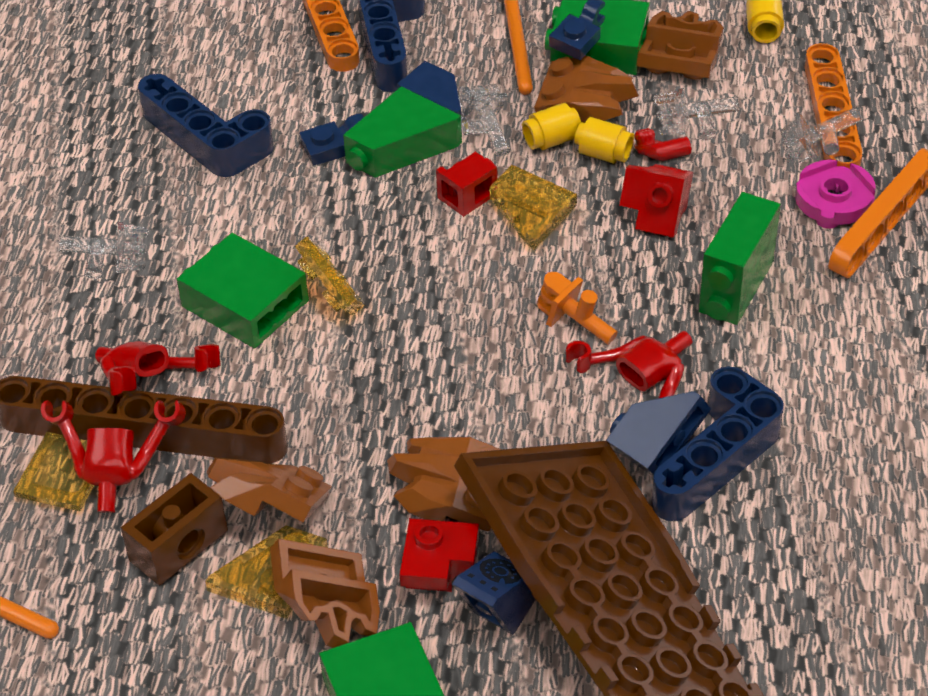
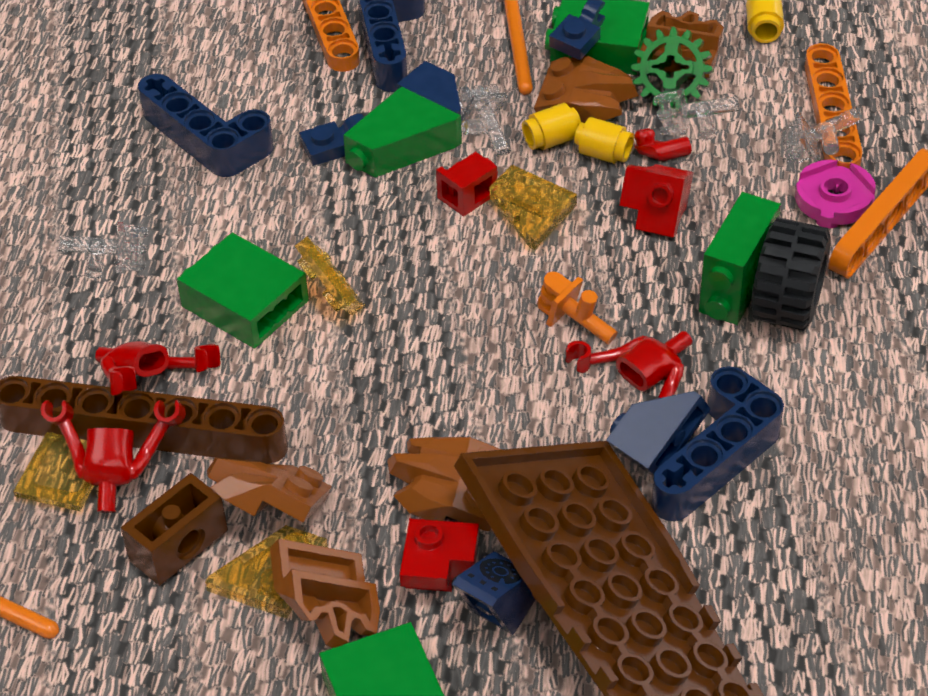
(672, 51): none -> green gear
(790, 273): none -> black tyre

